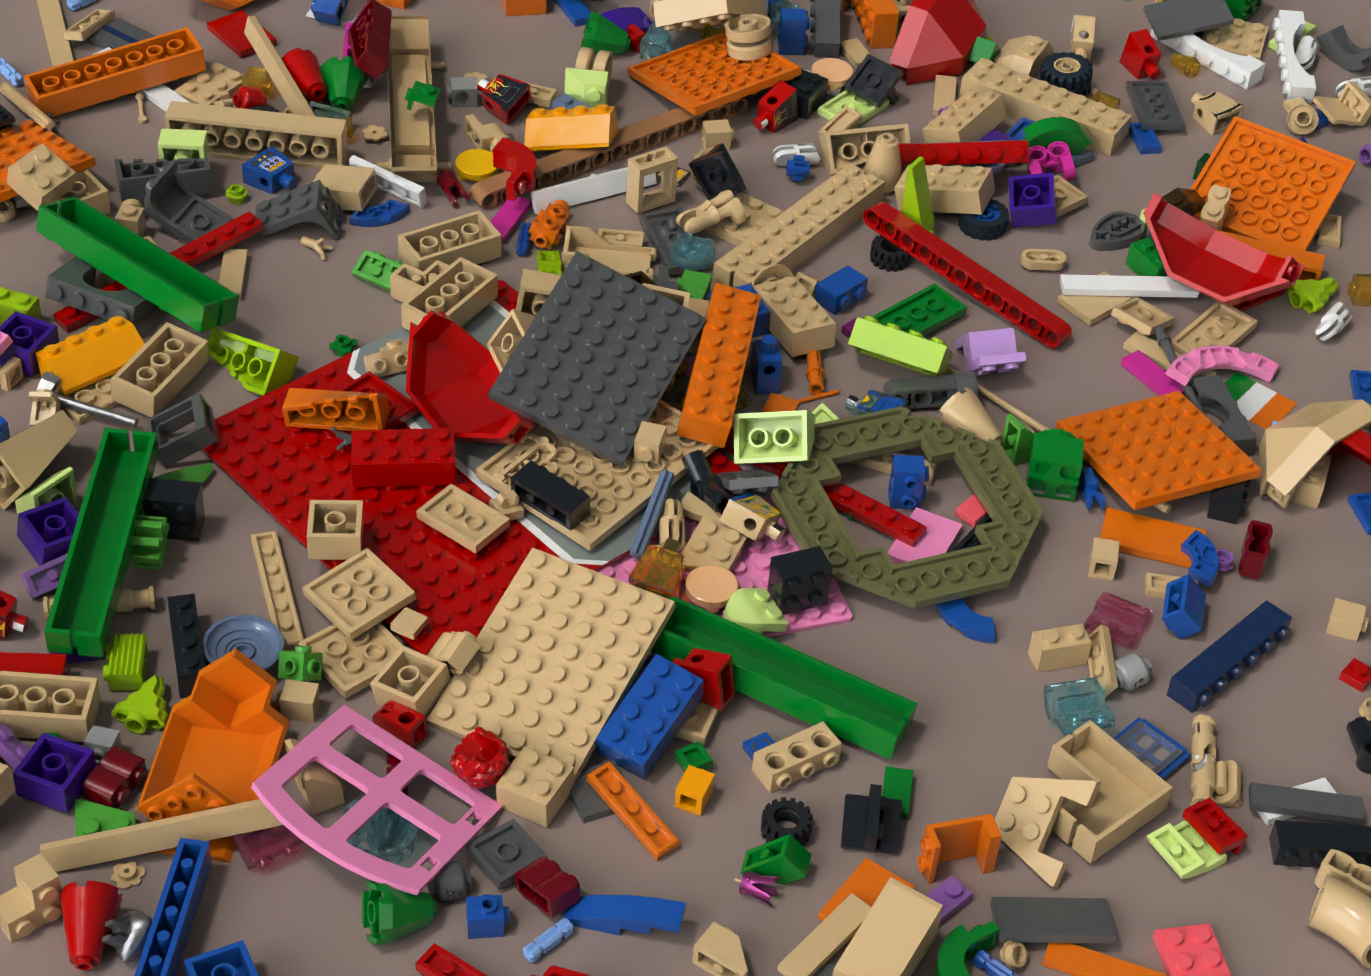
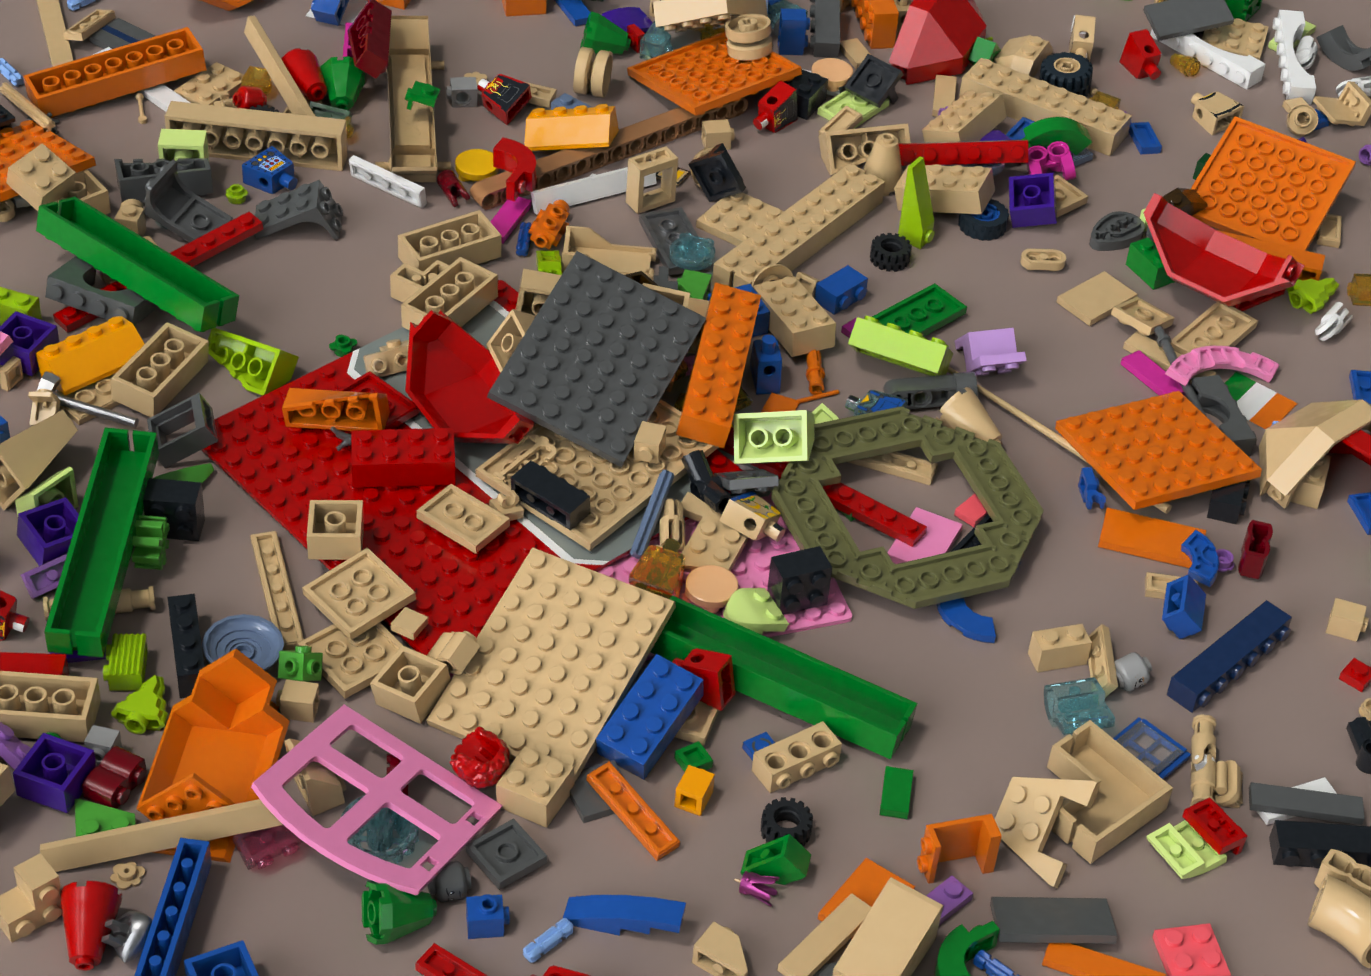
(231, 32): red tile -> none
(233, 270): tan tile -> none
(317, 245): tan bar -> none
(349, 185): tan brick -> none
(374, 133): tan plant -> none
(375, 269): bright green bracket -> none
(380, 215): blue tile -> none
(402, 723): red leg -> none
(484, 136): tan plate -> none
(547, 886): dark red brick -> none
(587, 85): yellowish green slope -> none
(622, 237): tan plate -> none
(711, 213): tan piece -> none
(784, 152): white arm -> none
(797, 168): blue gear -> none
(871, 822): black bracket -> none
(907, 482): blue brick -> none
(967, 275): red beam -> none
(1013, 954): tan plate -> none
(1017, 439): bright green slope -> none
(1054, 464): green piece -> none
(1103, 558): tan brick -> none
(1122, 617): clear pink slope -> none
(1124, 286): white tile -> none
(1155, 105): dark grey tile -> none
(1216, 207): tan brick -> none

